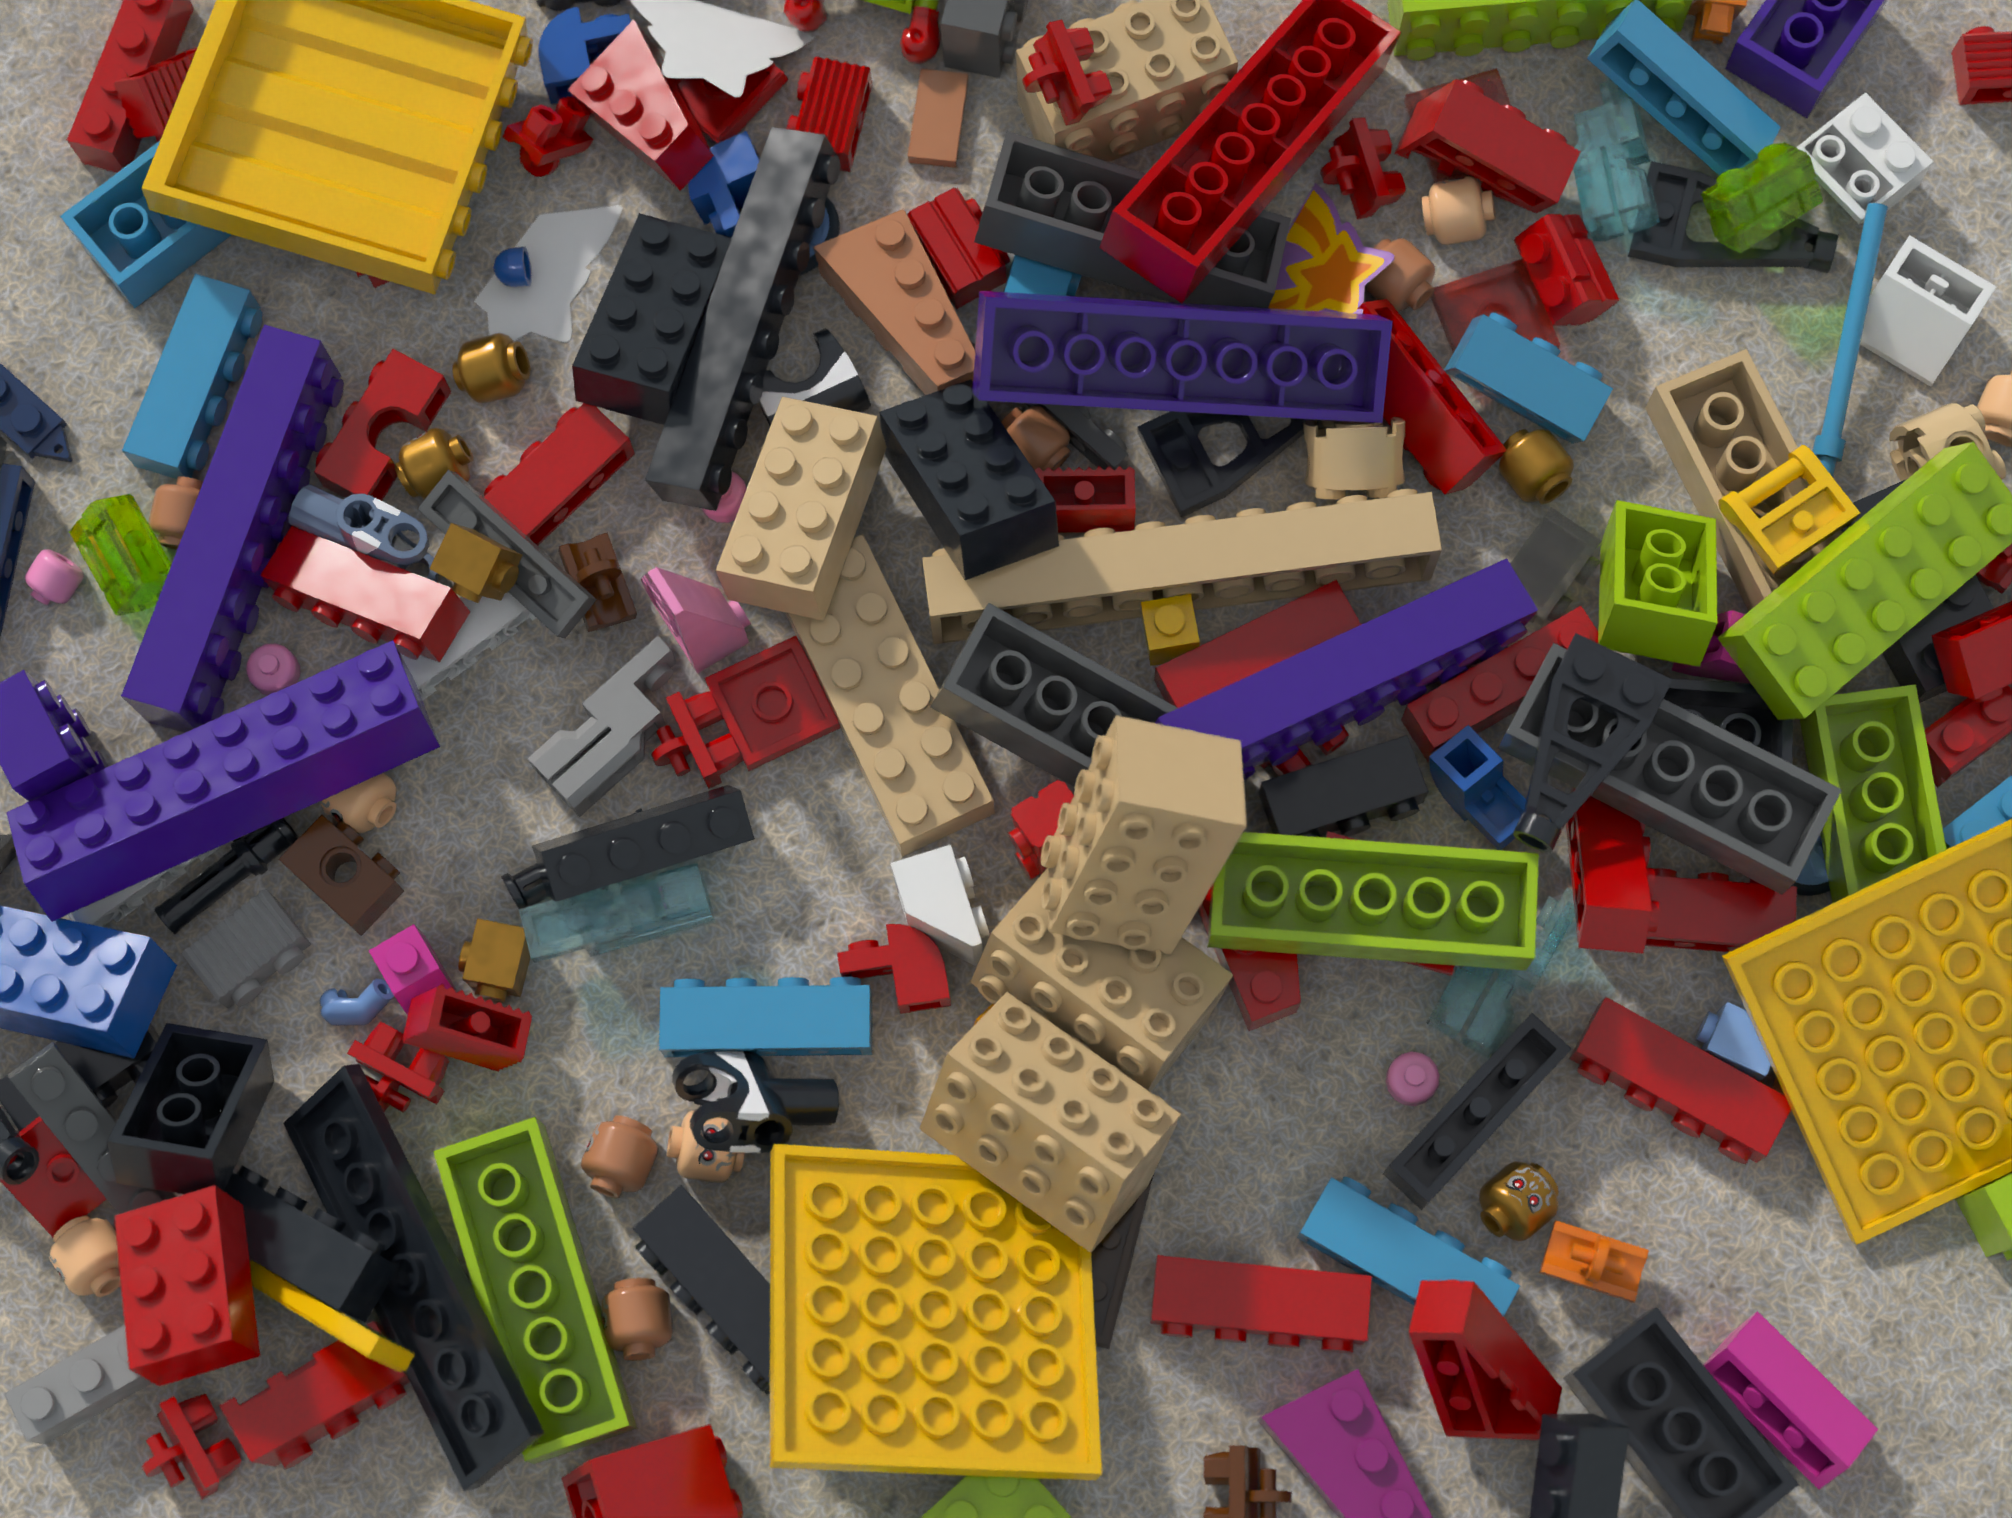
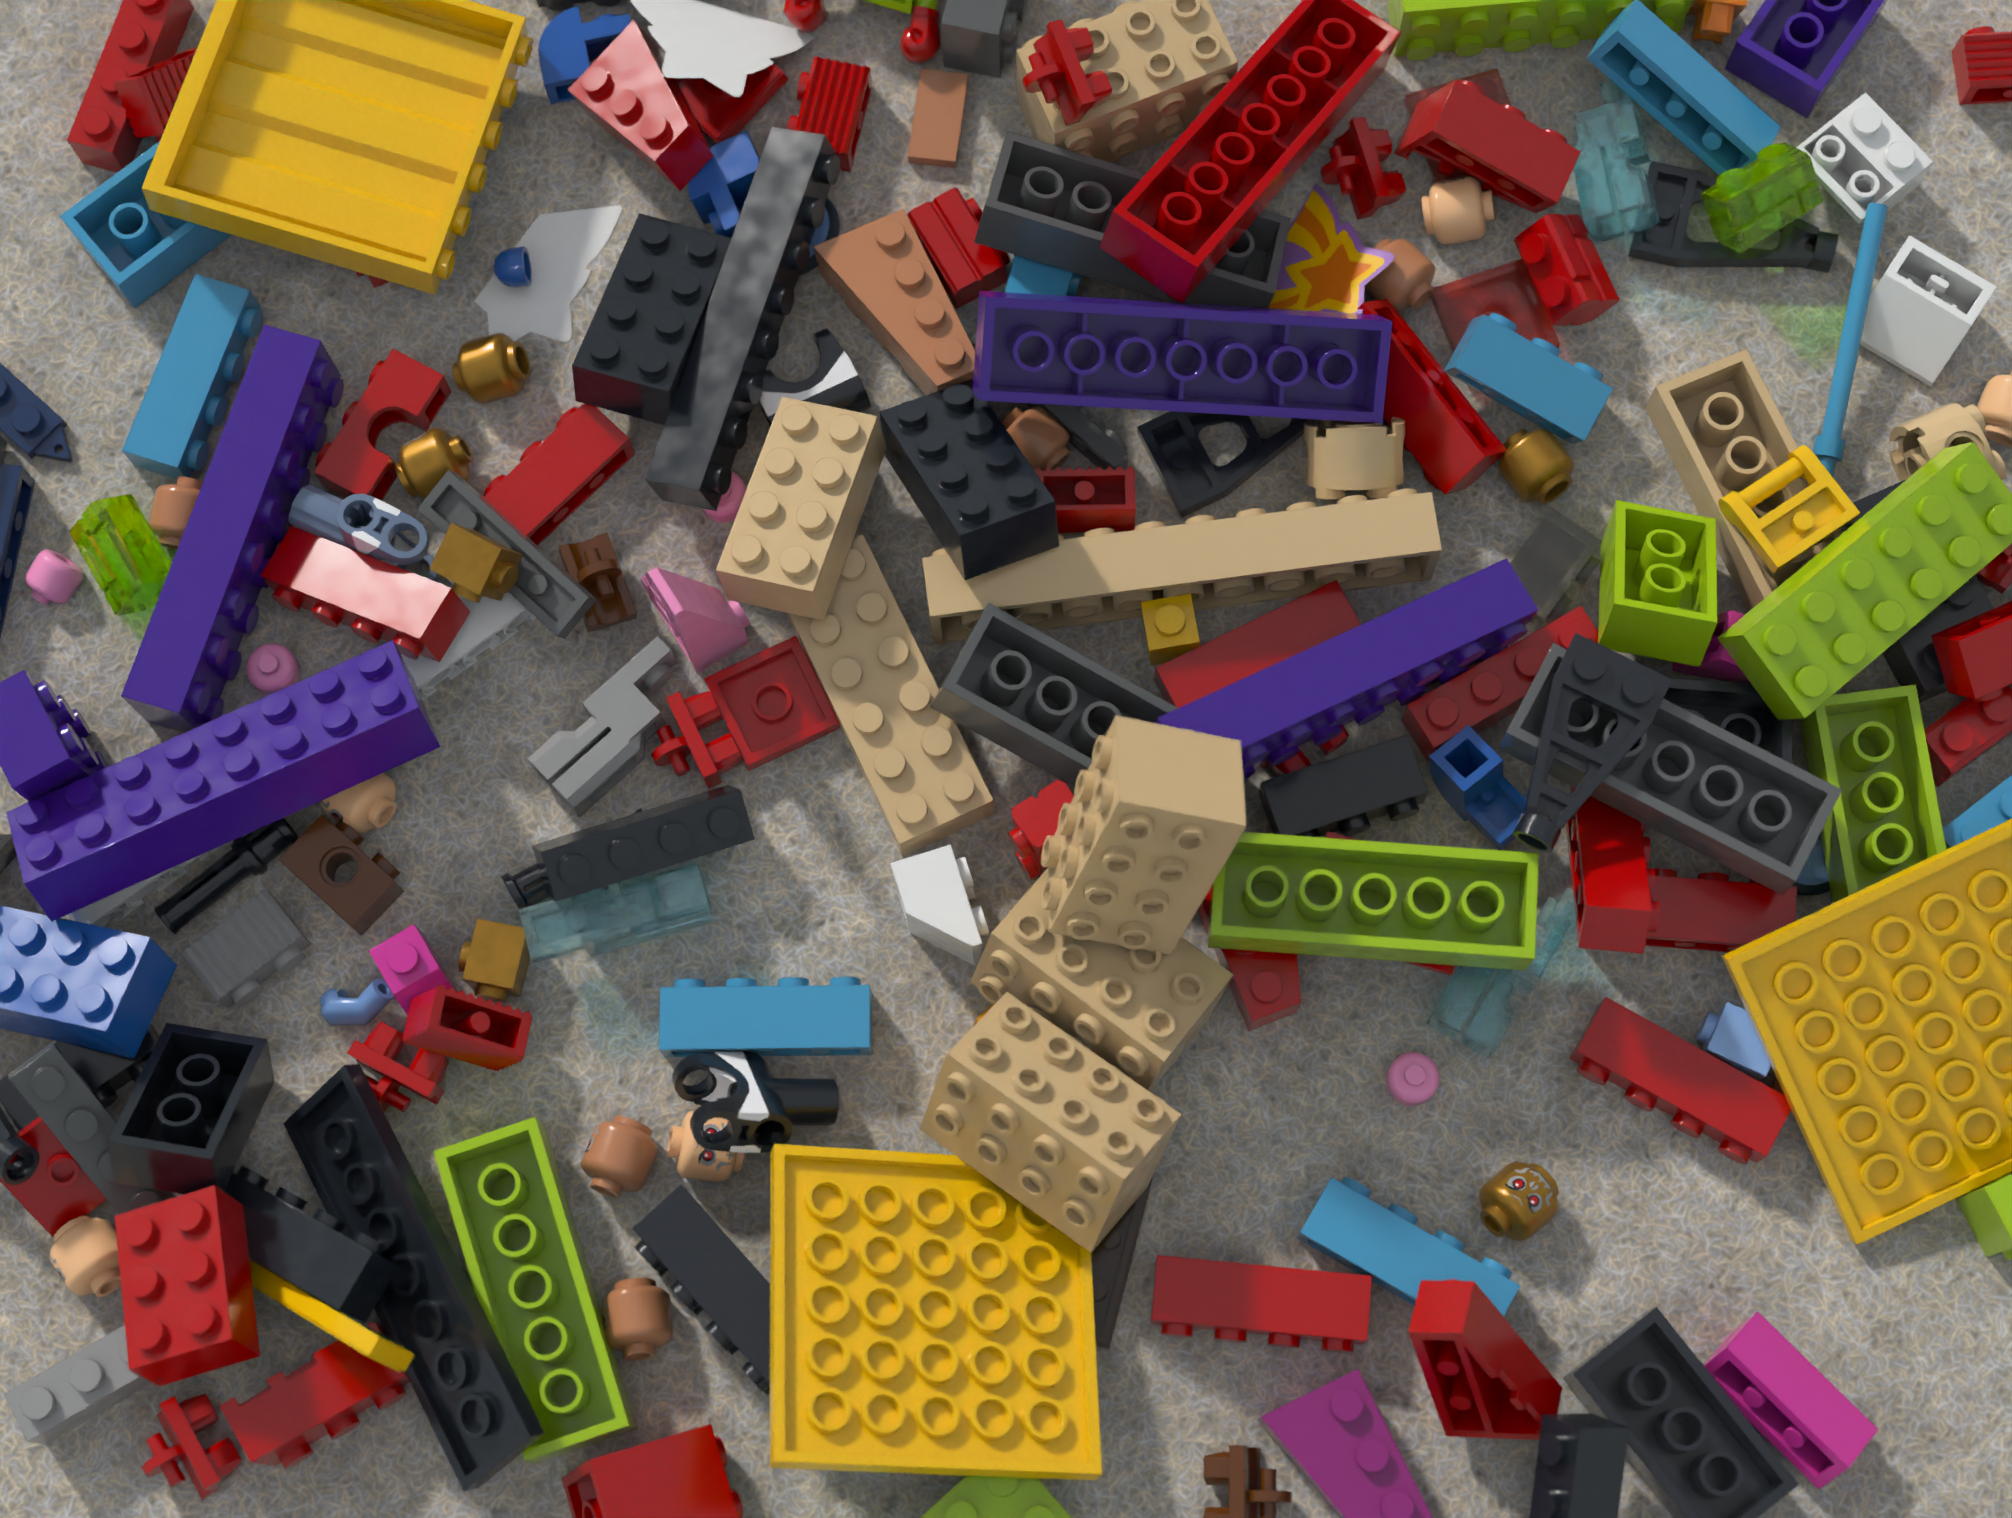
(550, 135): red hips -> none
(911, 959): red brick -> none
(1476, 1111): black brick -> none
(1594, 1261): orange hips -> none

